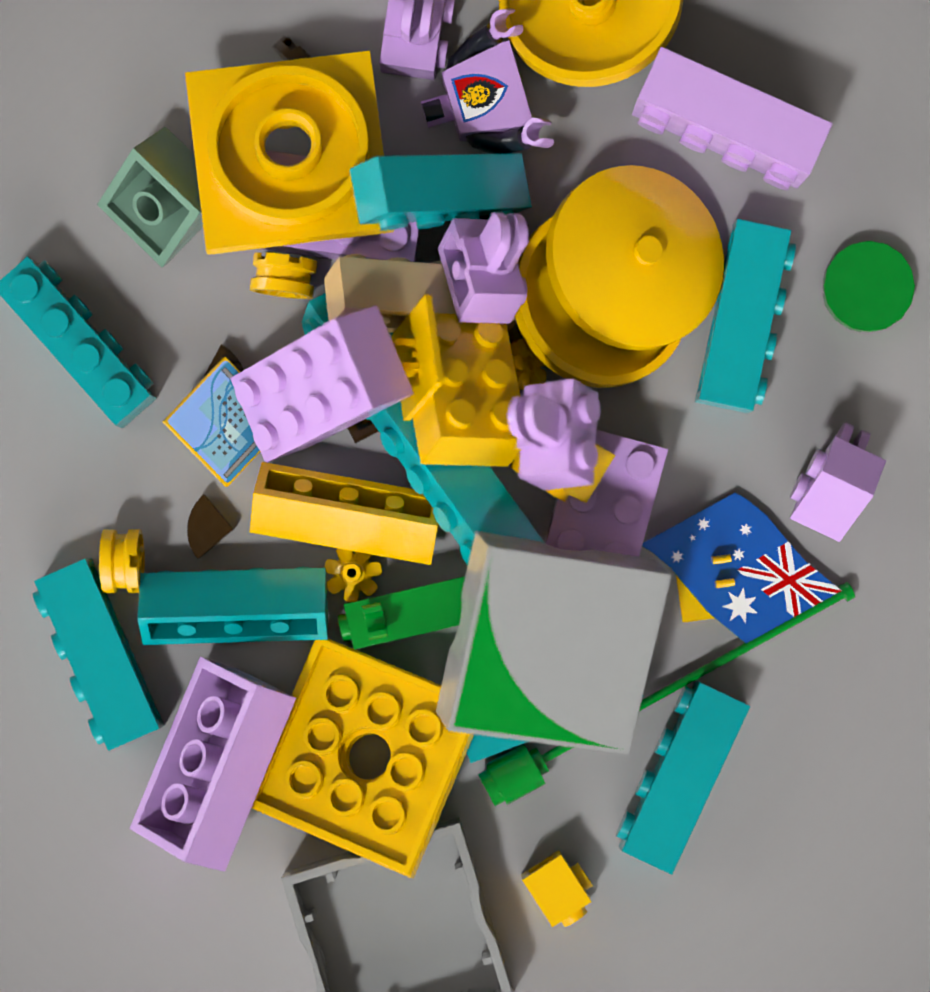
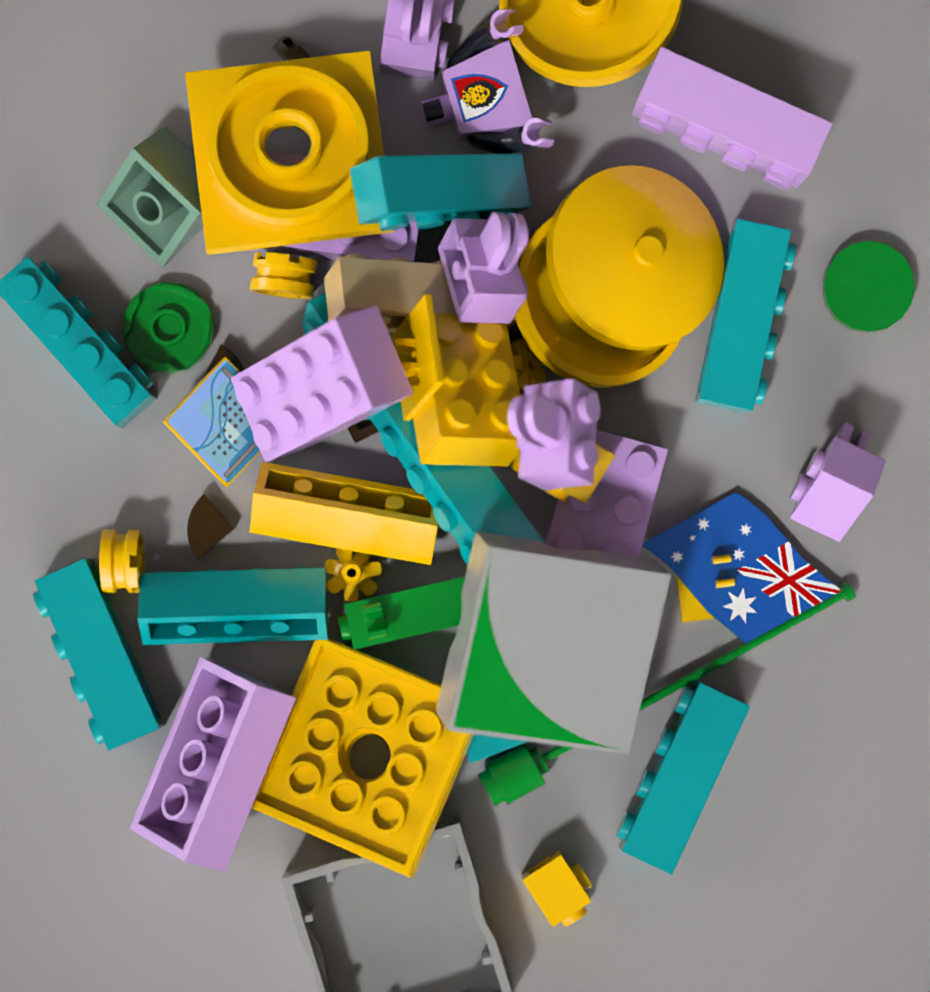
(168, 328): none -> green tile

